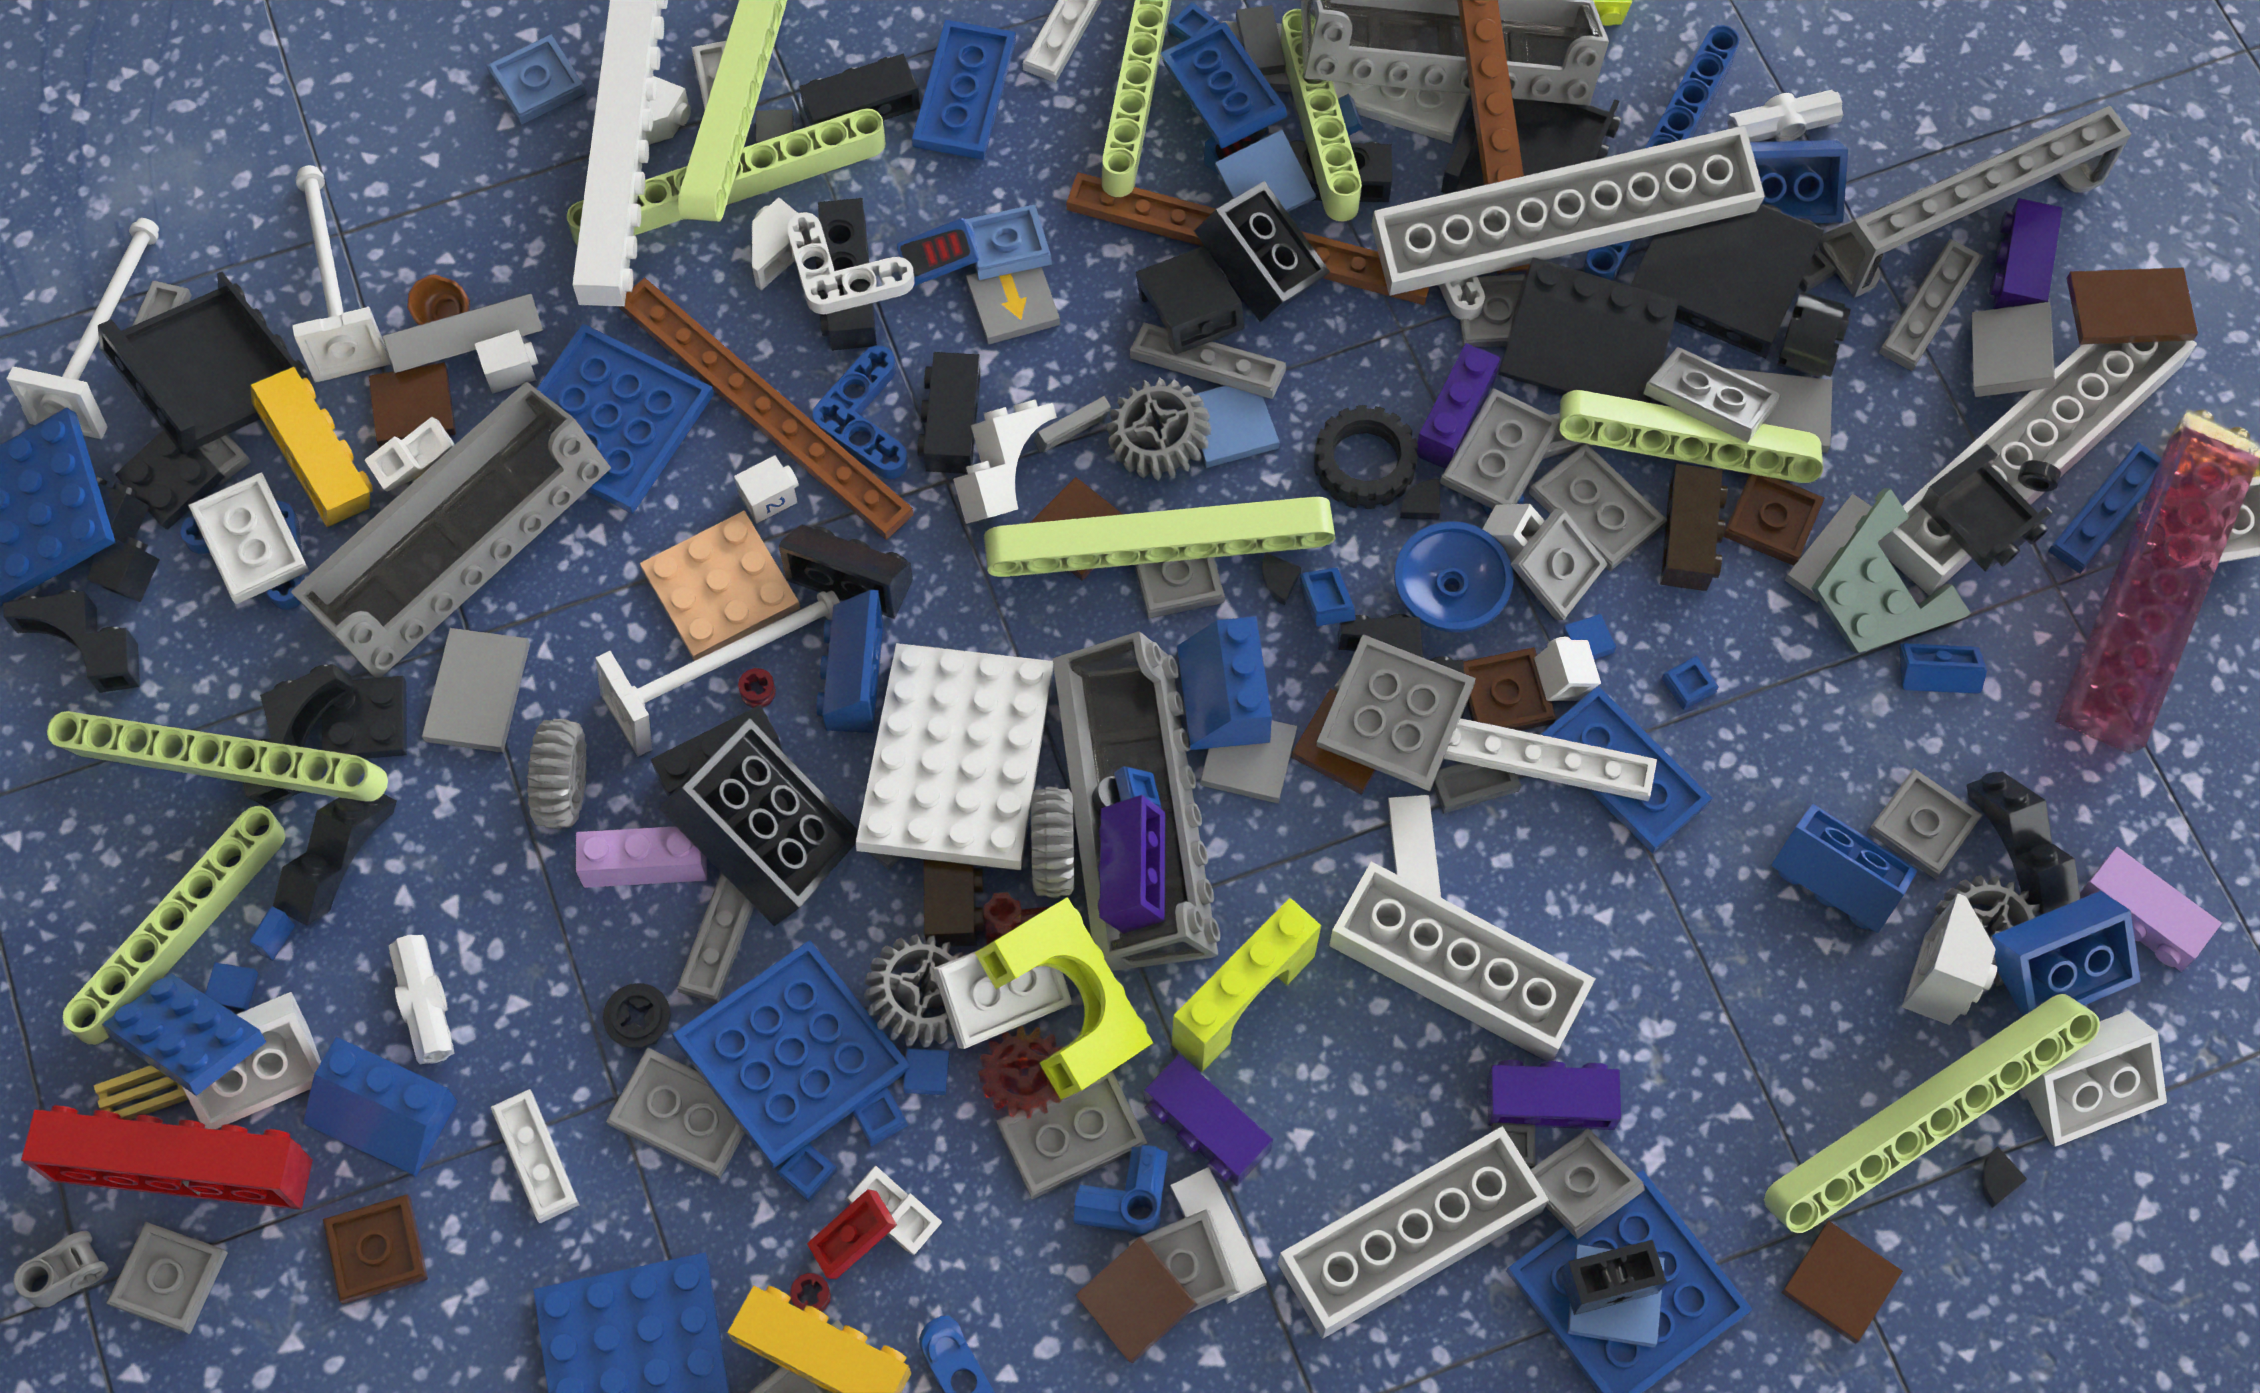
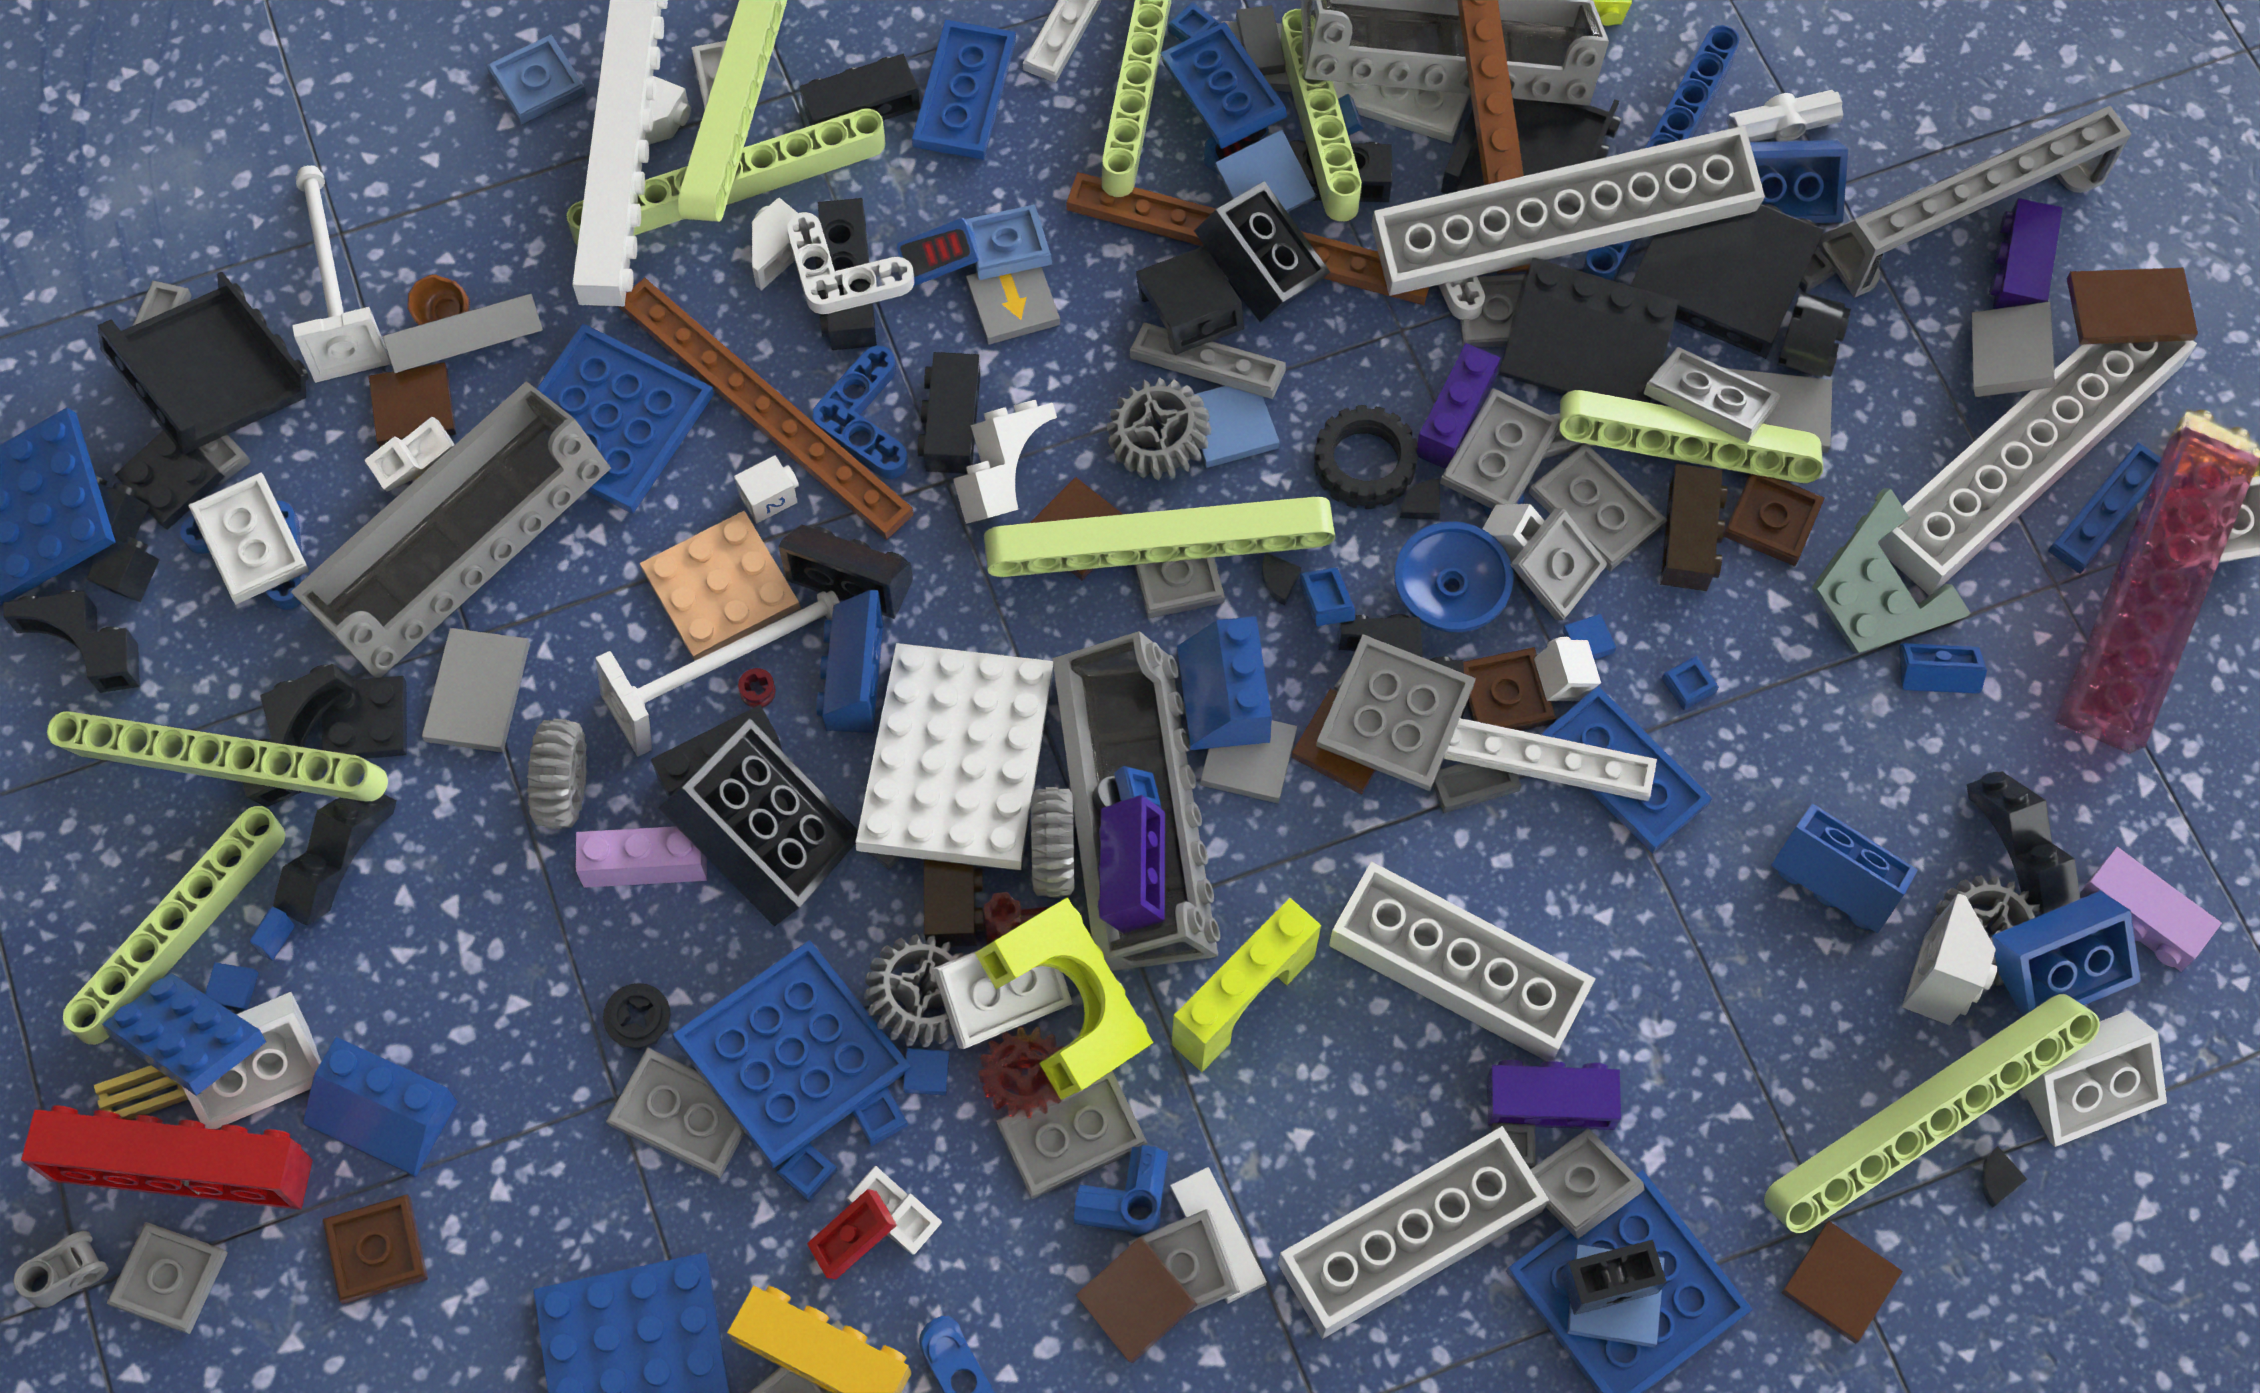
(47, 394): white tile -> none
(311, 446): yellow brick -> none
(421, 999): white piece -> none
(506, 361): white brick -> none
(534, 1156): white tile -> none
(716, 943): light grey tile -> none
(773, 124): dark grey tile -> none
(814, 1279): dark red bush -> none
(1072, 424): light grey tile -> none
(1206, 1121): dark purple brick -> none
(1414, 841): white tile -> none
(1826, 545): light grey tile -> none
(1924, 823): light grey tile -> none
(1931, 304): light grey tile -> none
(1984, 511): black panel -> none
(2039, 475): black tile -> none

